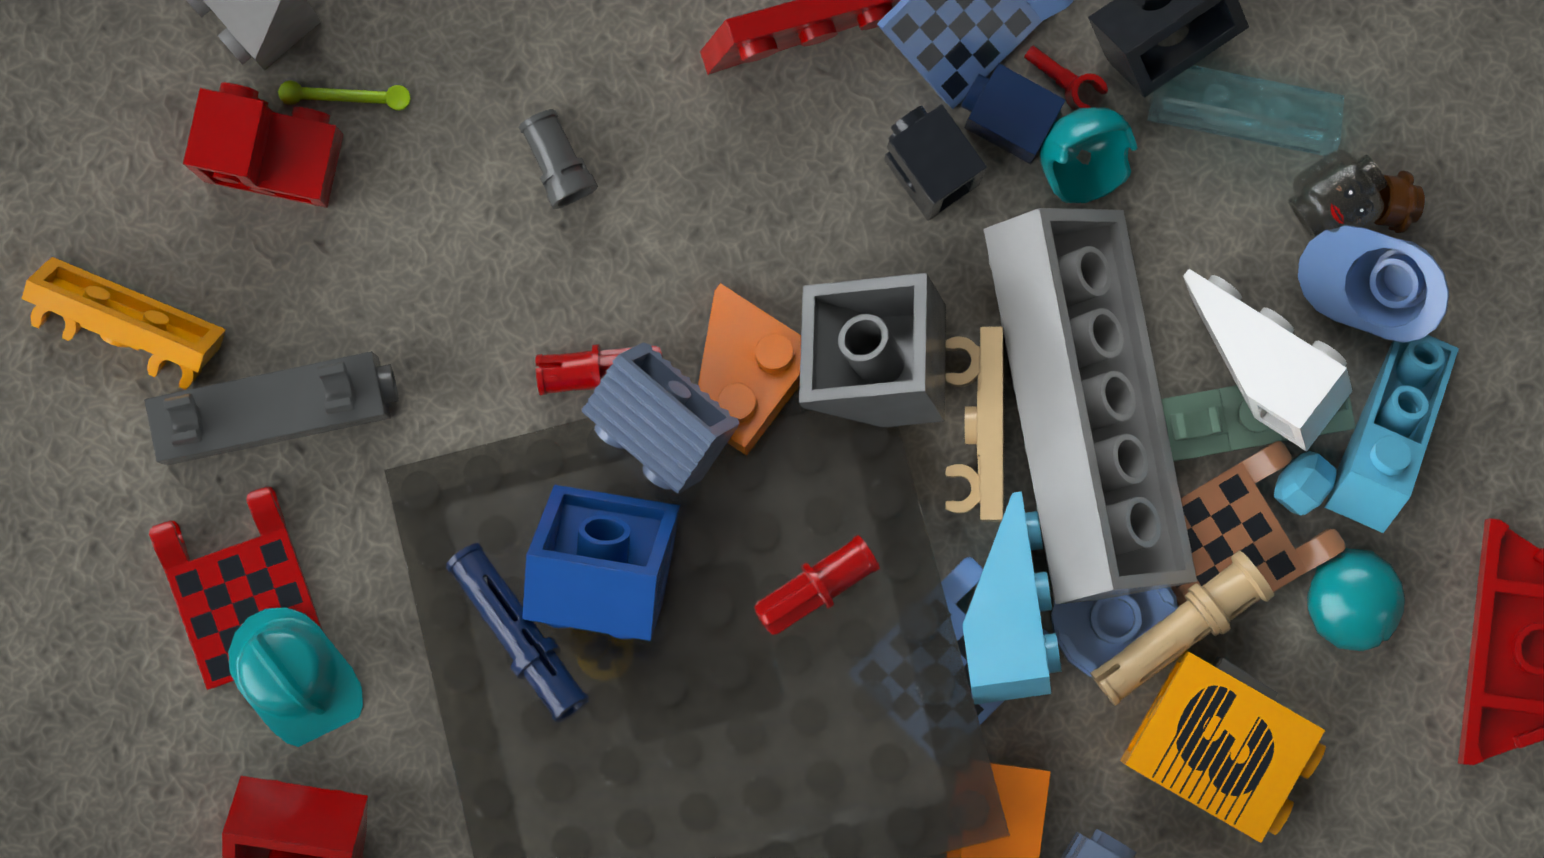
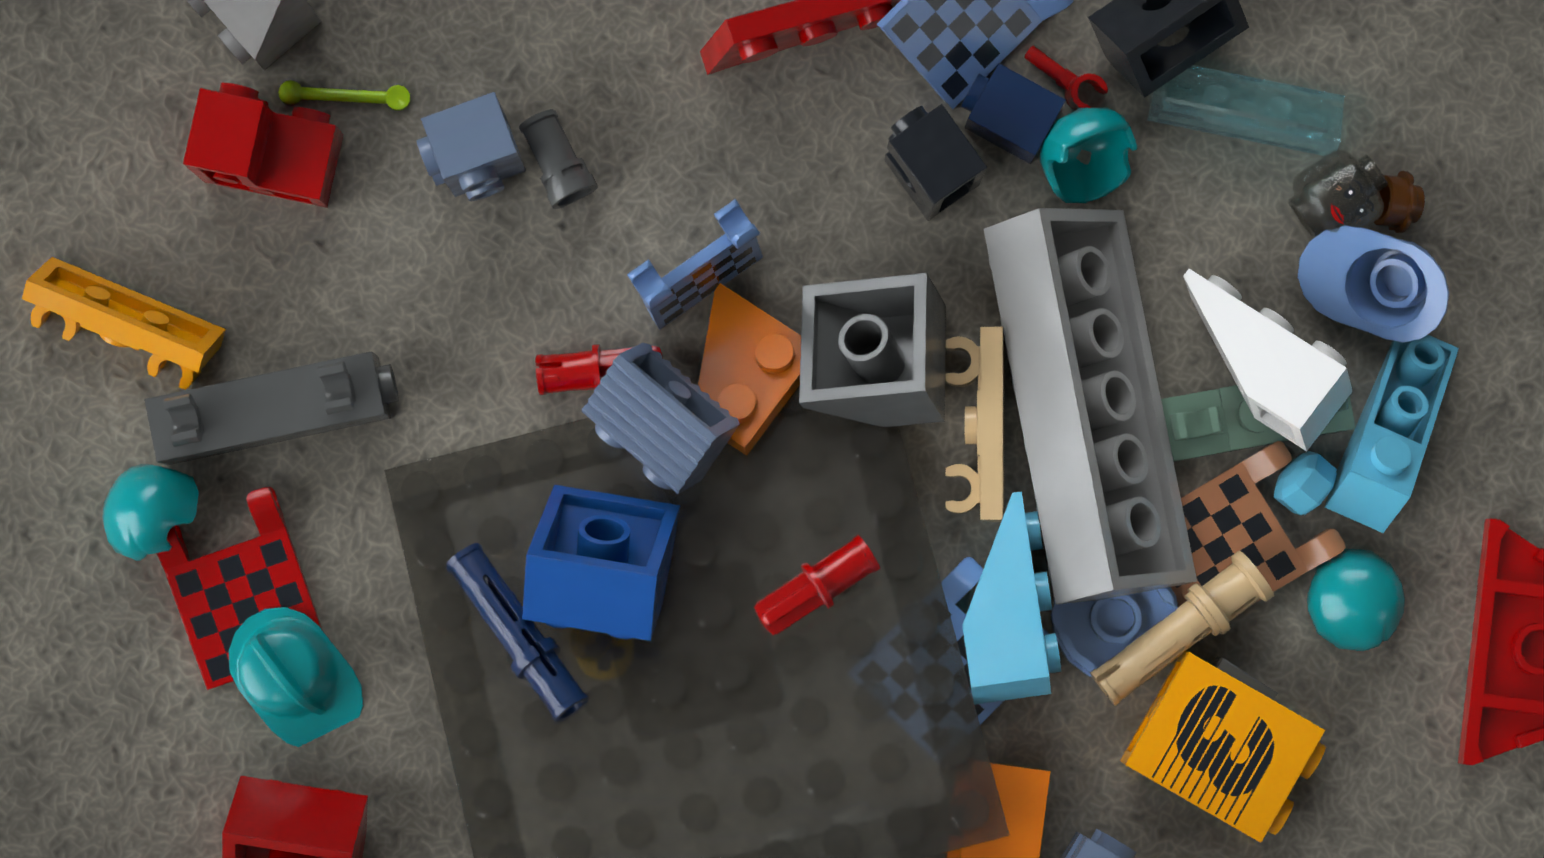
(145, 507): none -> teal hair
(470, 148): none -> sand blue brick
(703, 272): none -> medium blue flag

